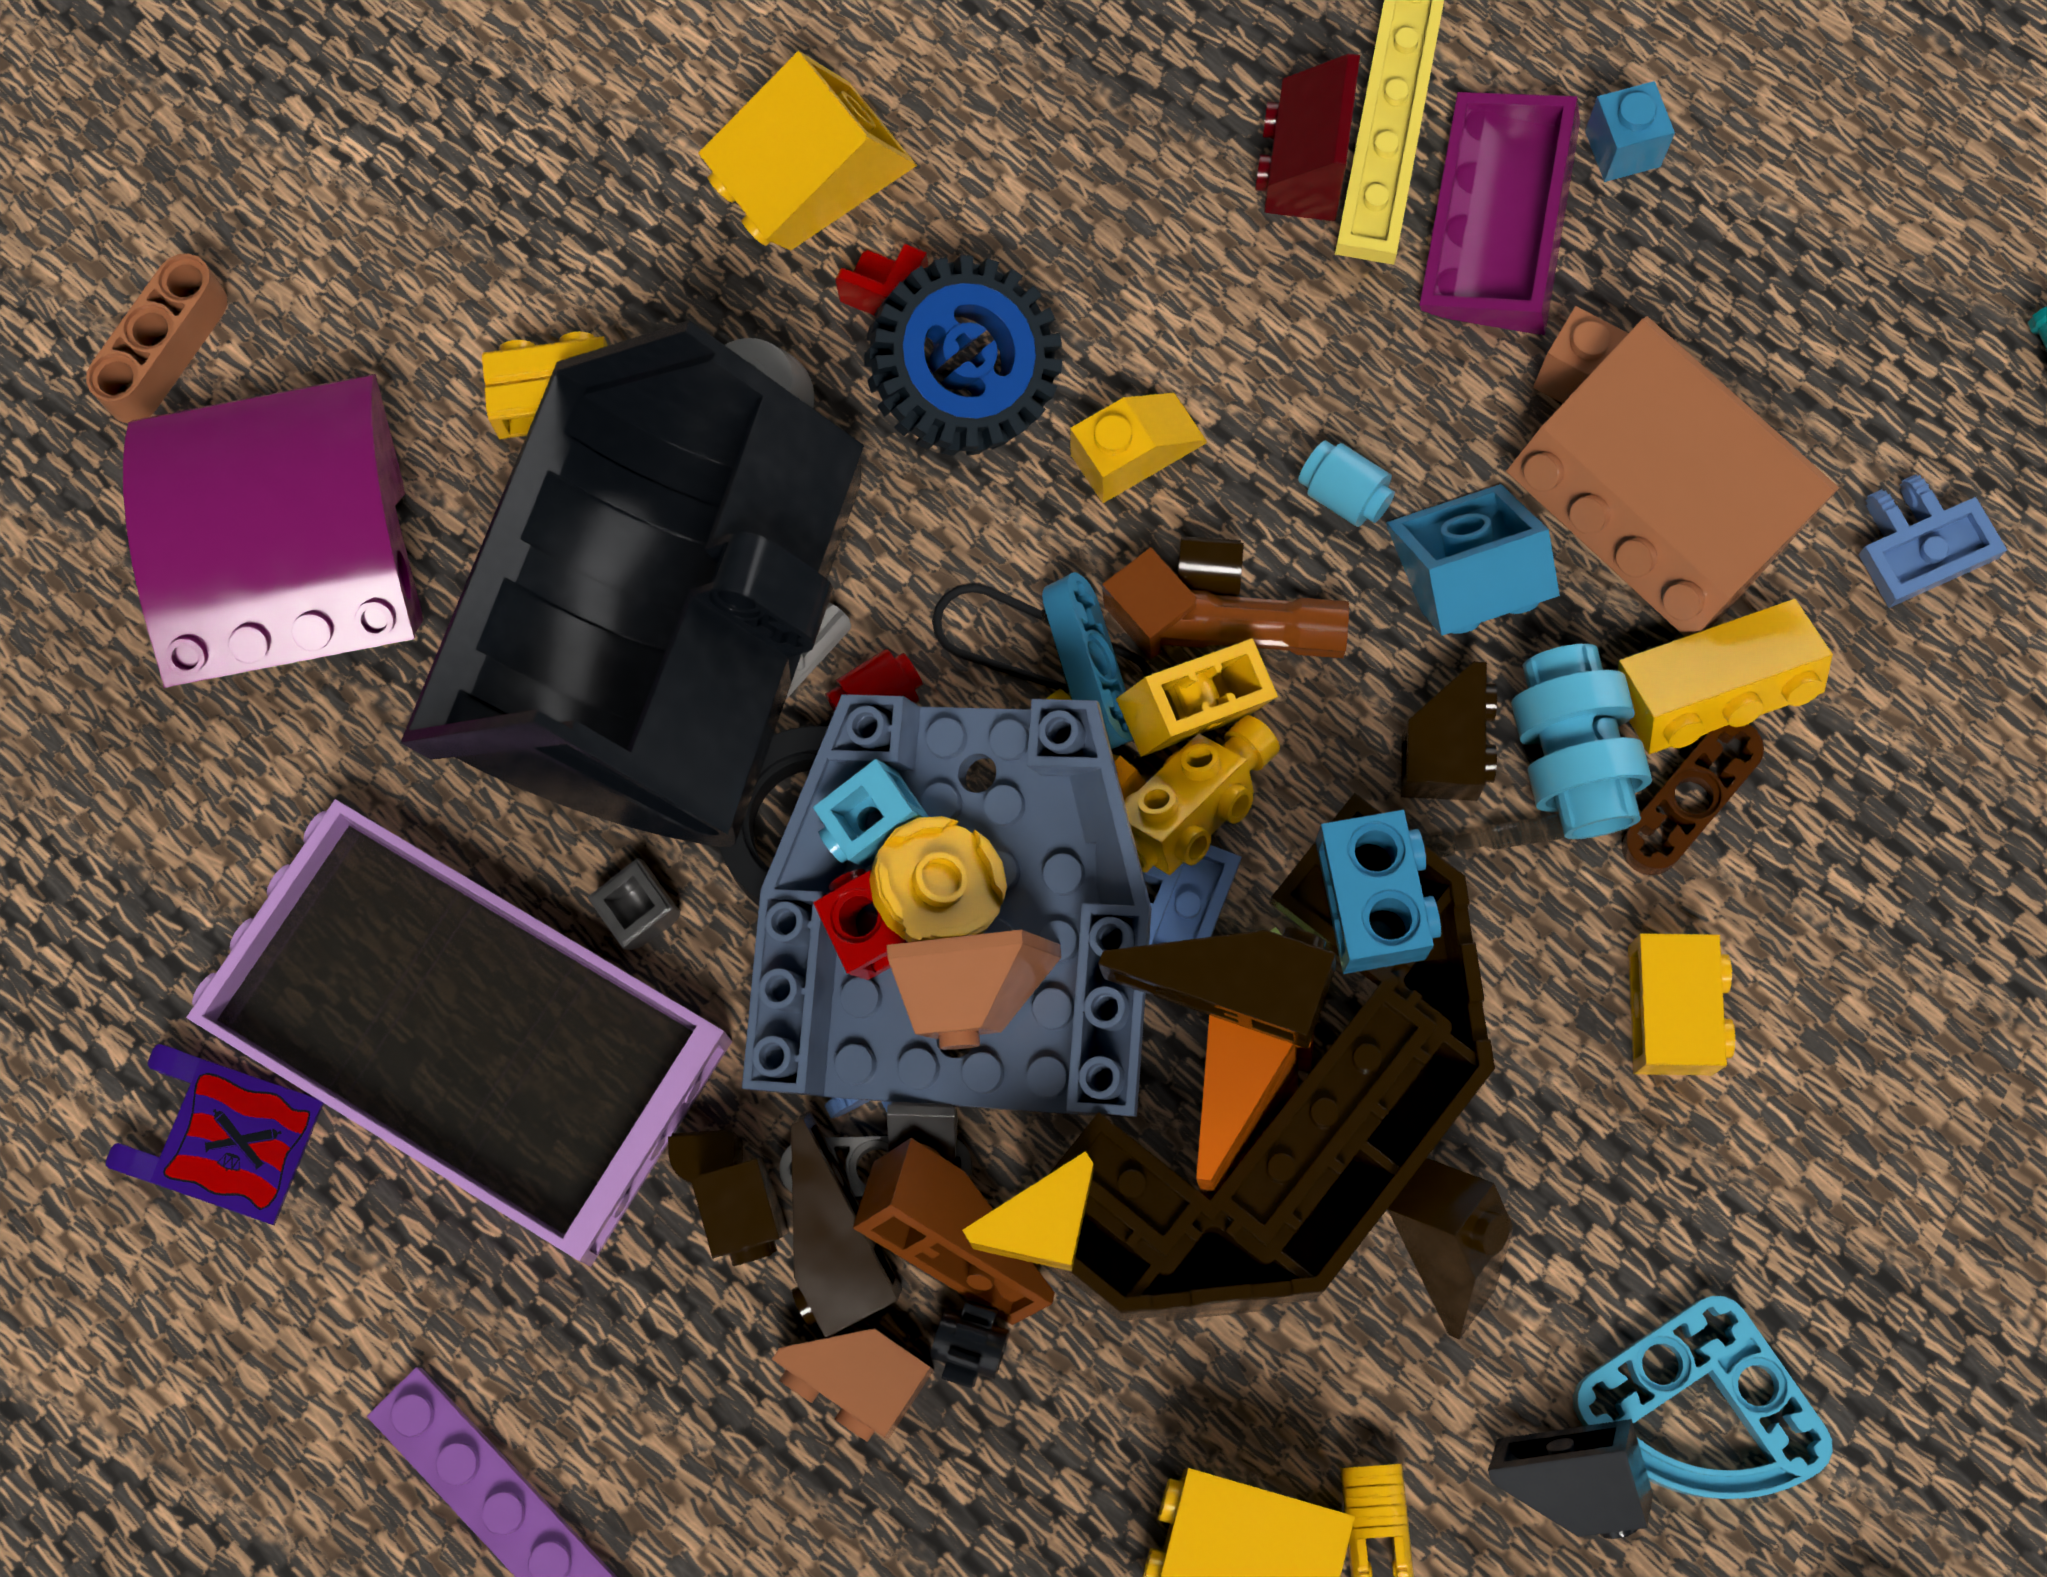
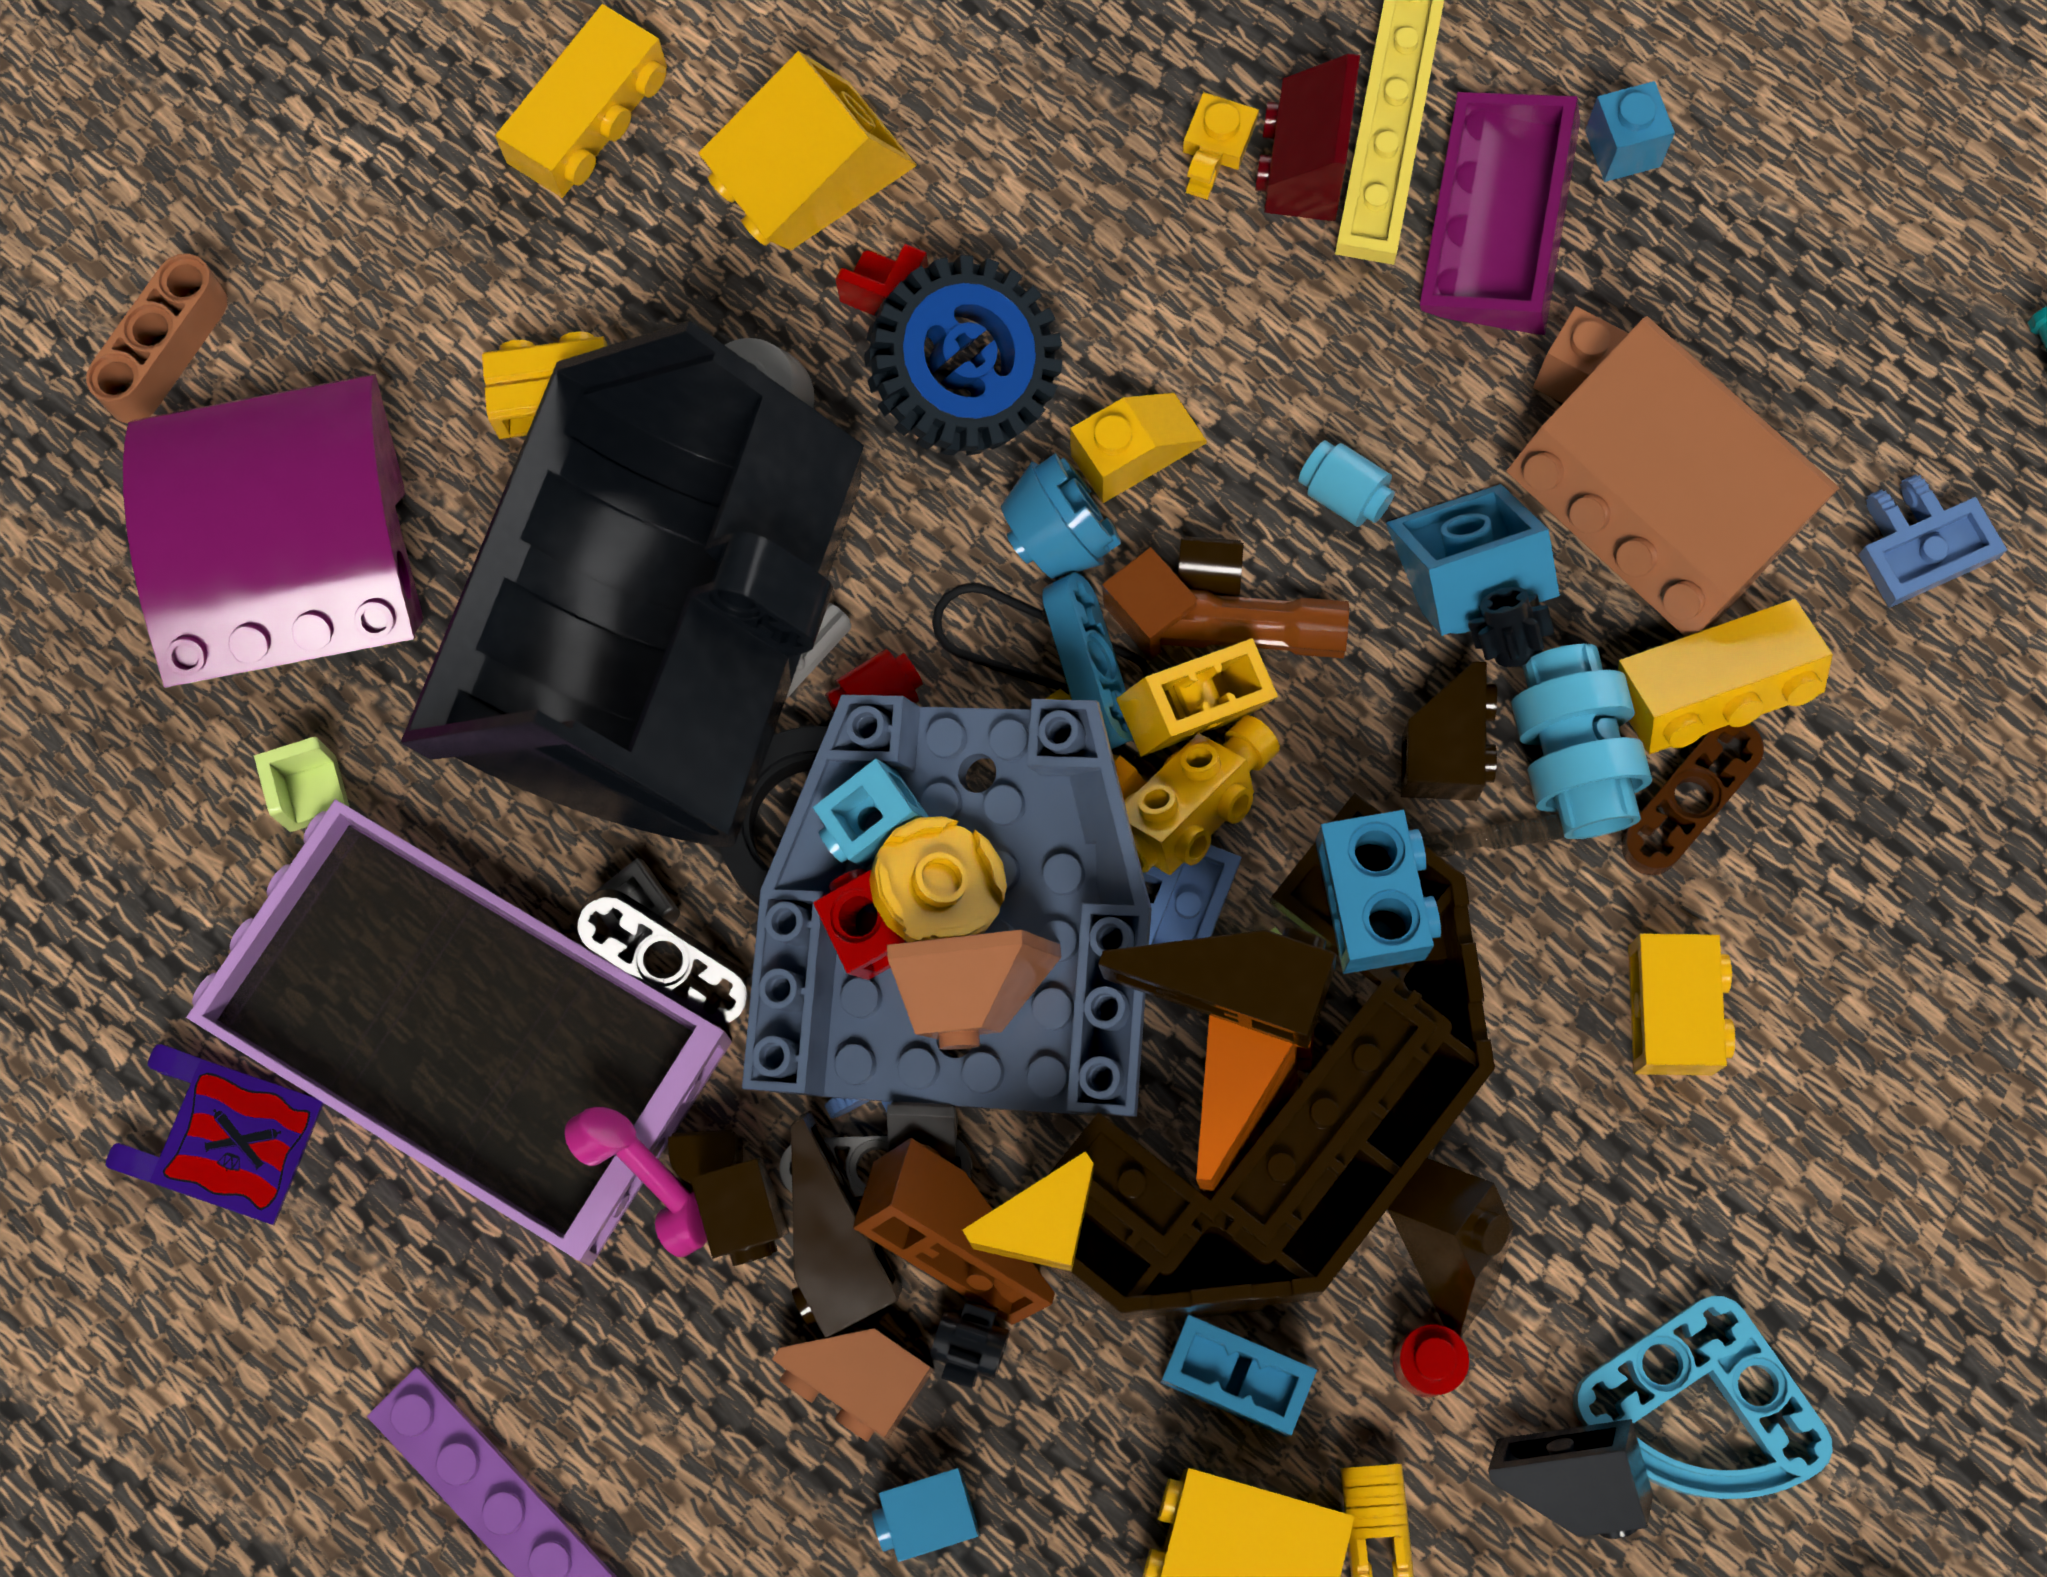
(300, 782): none -> yellowish green panel
(583, 101): none -> yellow brick
(605, 1132): none -> dark pink bar
(613, 943): none -> beam
(925, 1515): none -> dark azure brick
(1057, 520): none -> dark azure cone
(1216, 138): none -> yellow plate
(1238, 1376): none -> dark azure brick
(1431, 1361): none -> red brick
(1511, 626): none -> black gear

